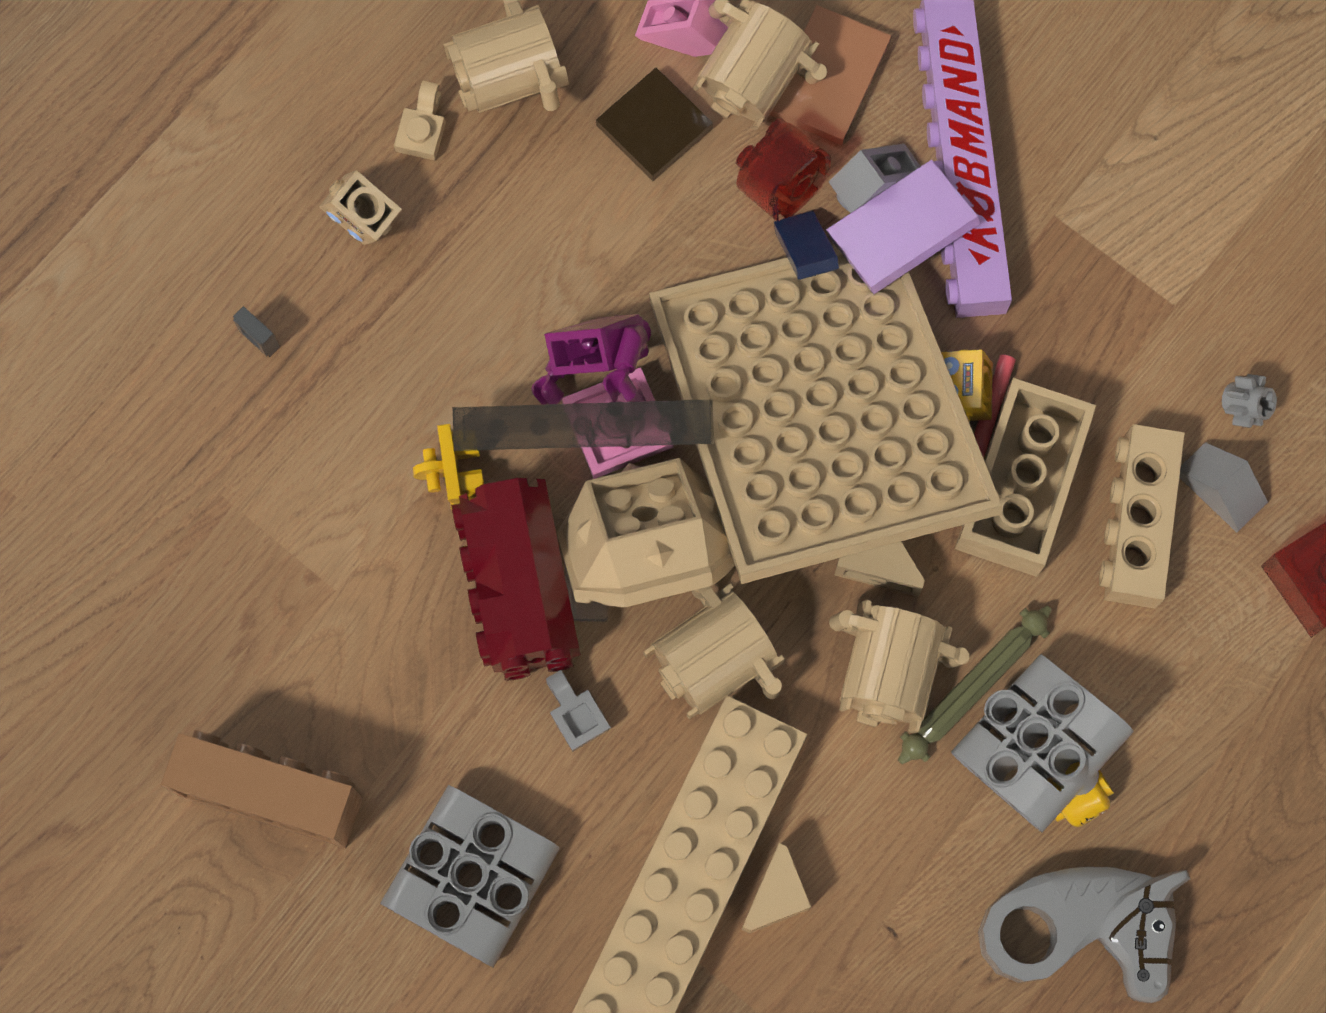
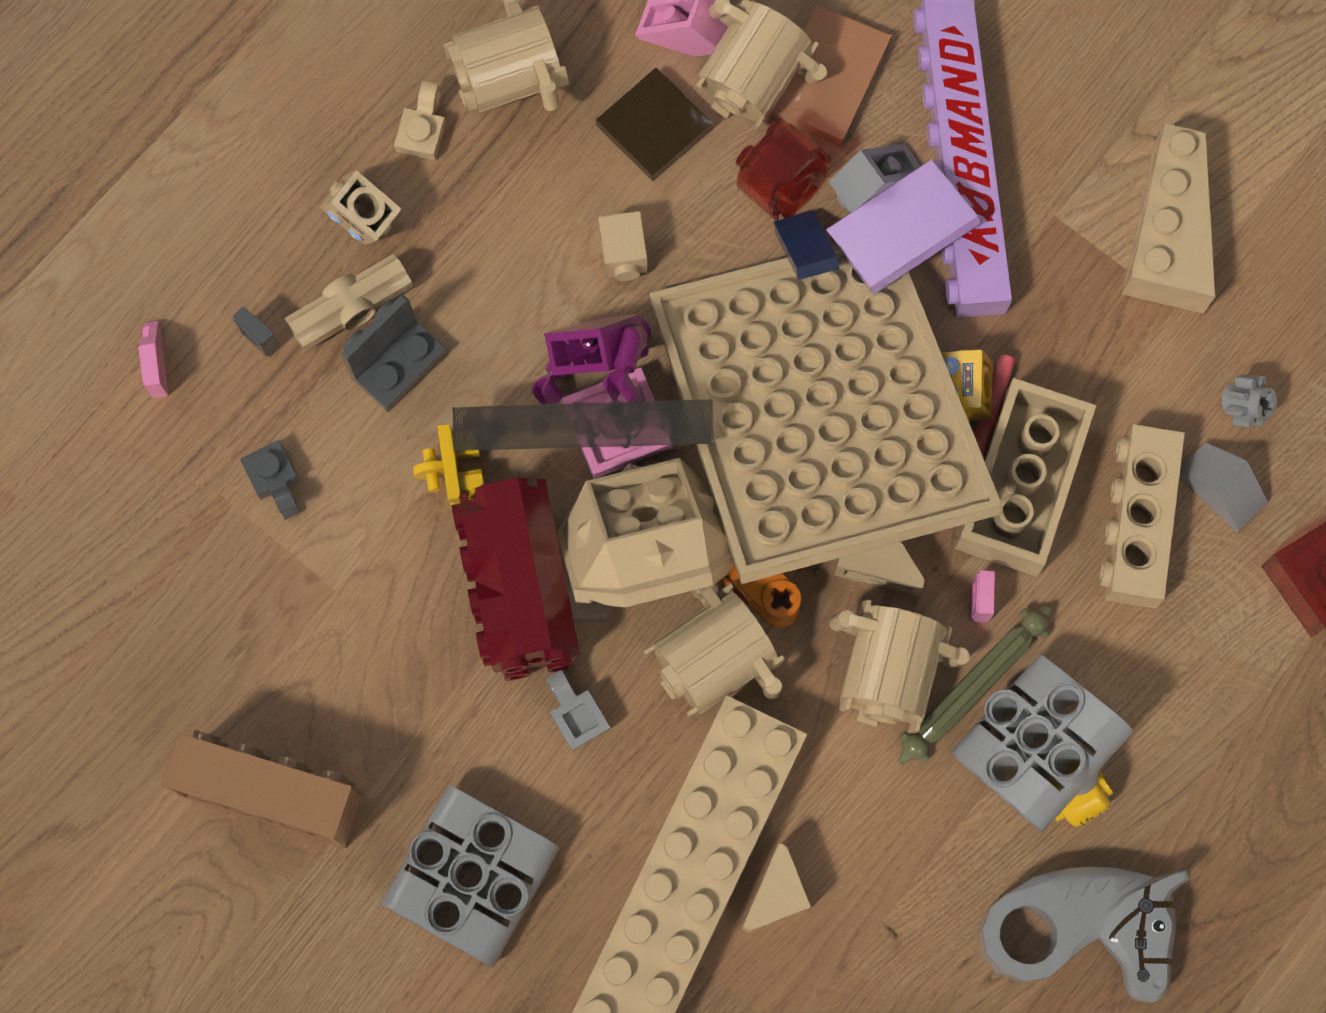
(152, 360): none -> bright pink tile
(272, 475): none -> dark grey plate
(349, 302): none -> tan piece
(391, 353): none -> dark grey bracket
(623, 245): none -> tan brick
(761, 595): none -> orange piece
(982, 596): none -> bright pink tile
(1173, 229): none -> tan wedge

